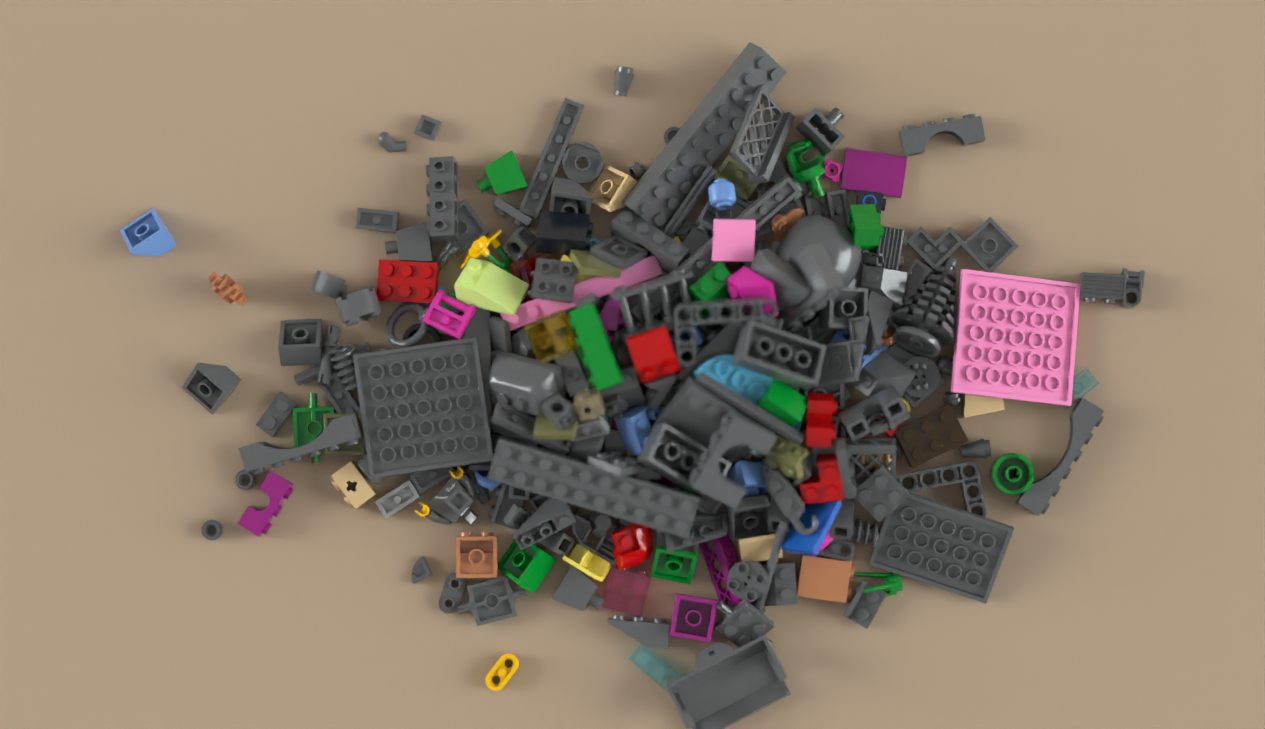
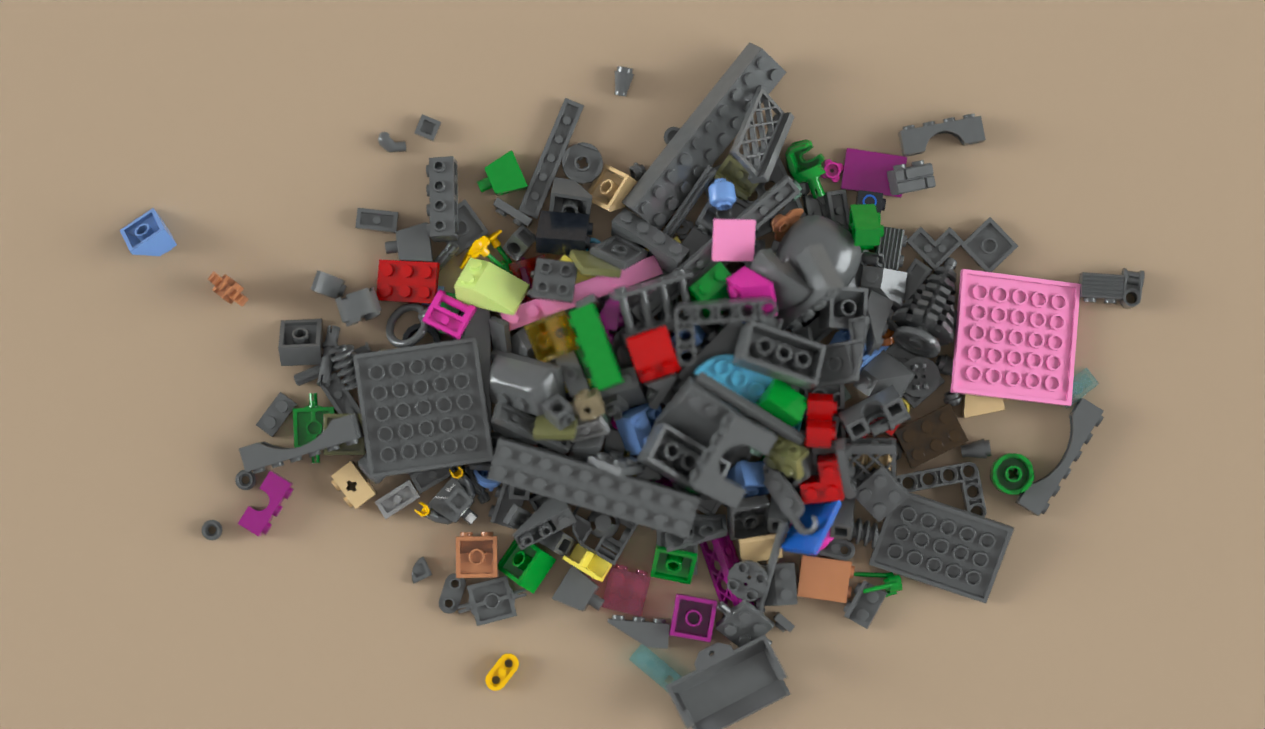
(211, 385): dark grey slope -> none
(632, 545): red brick -> none
(782, 623): none -> dark grey plate
(822, 130): dark grey brick -> none
(911, 178): none -> dark grey brick

